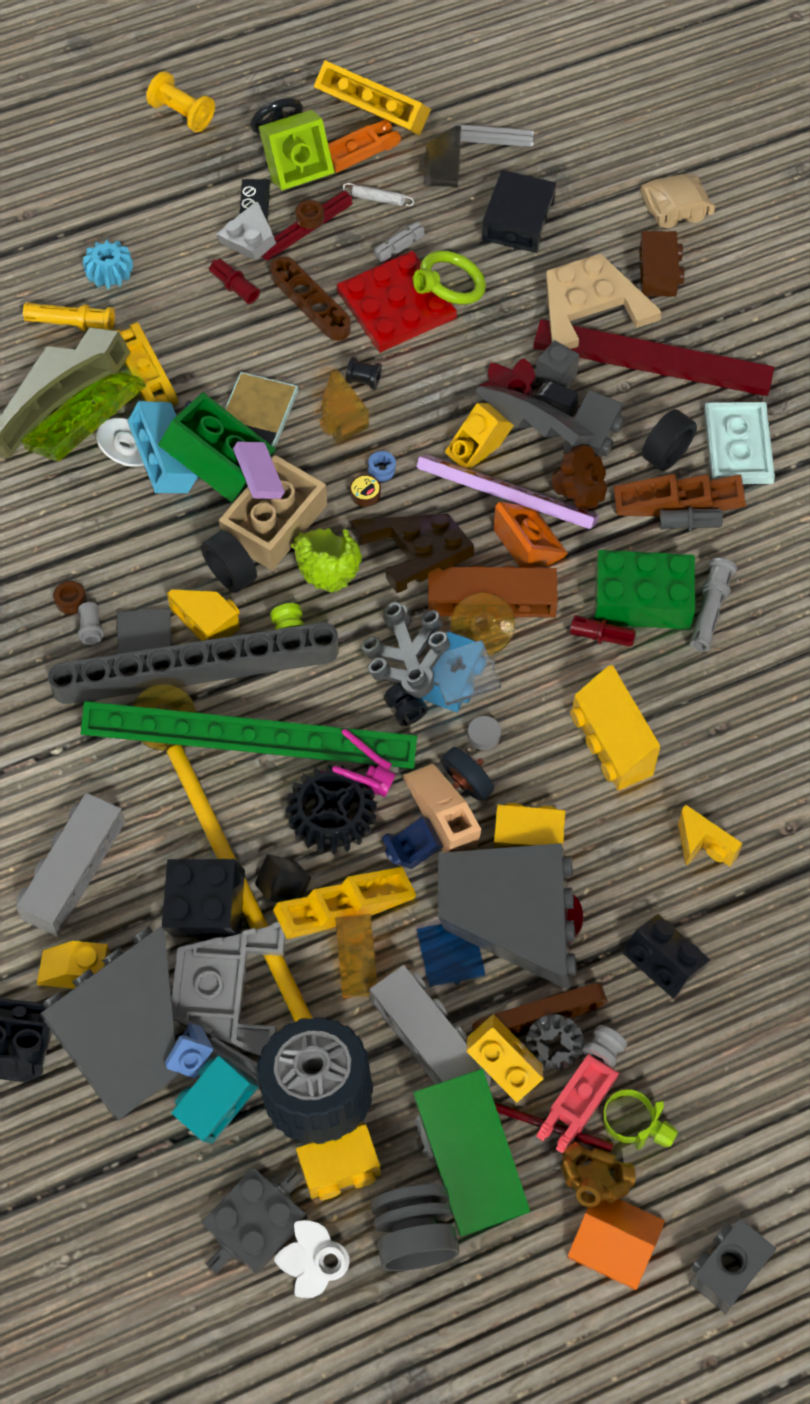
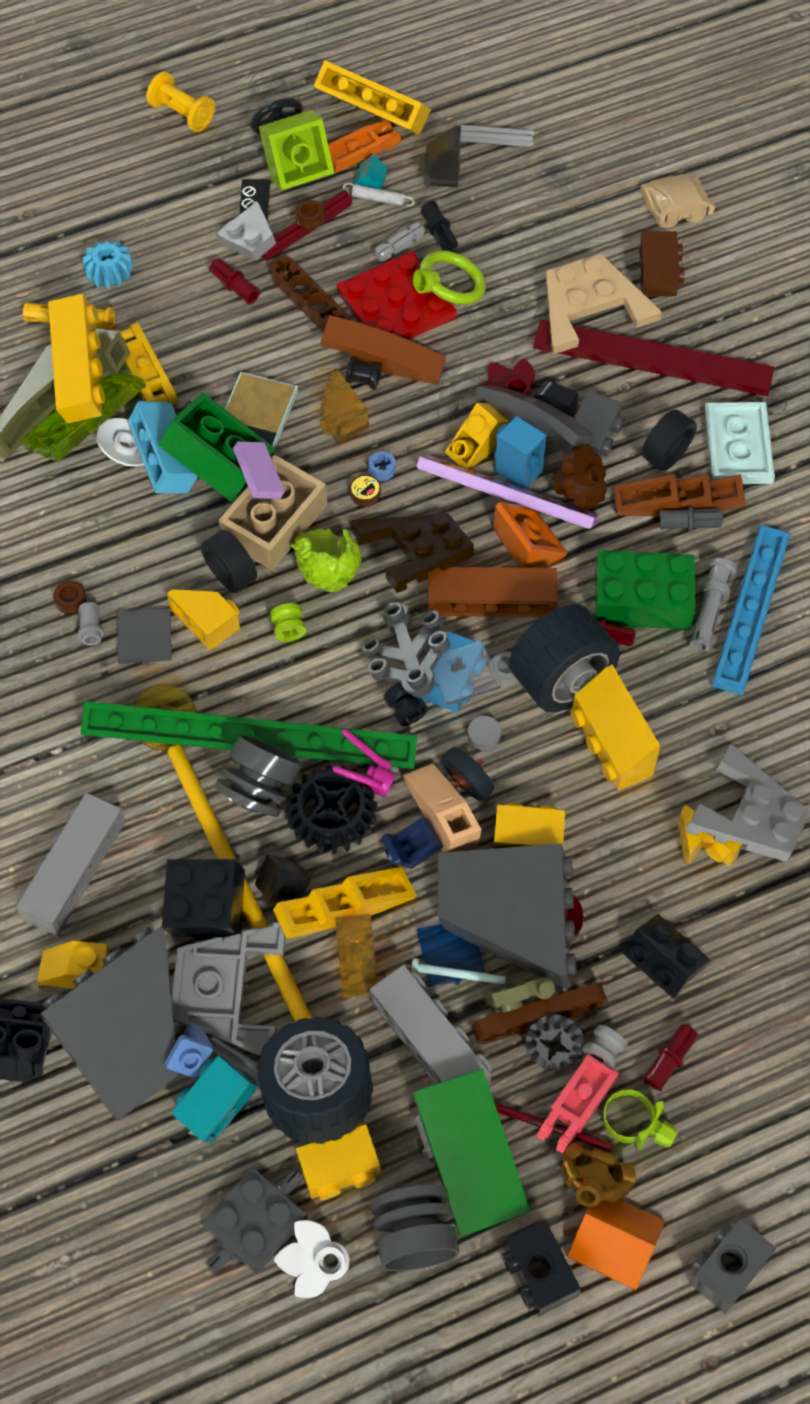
(76, 358): none -> yellow brick
(180, 656): dark grey beam -> none
(258, 775): none -> dark grey wheel
(371, 173): none -> teal slope
(374, 346): none -> dark orange slope
(439, 226): none -> black axle
(457, 973): none -> light aqua piece
(500, 623): clear yellow dish -> none
(502, 668): none -> light grey tile
(504, 1058): yellow brick -> none
(509, 996): none -> olive plate
(518, 211): black panel -> none
(519, 452): none -> dark azure brick
(540, 1245): none -> black brick
(557, 365): dark grey brick -> none
(562, 656): none -> black wheel
(670, 1057): none -> dark red axle
(751, 610): none -> dark azure tile
(766, 817): none -> light grey wing

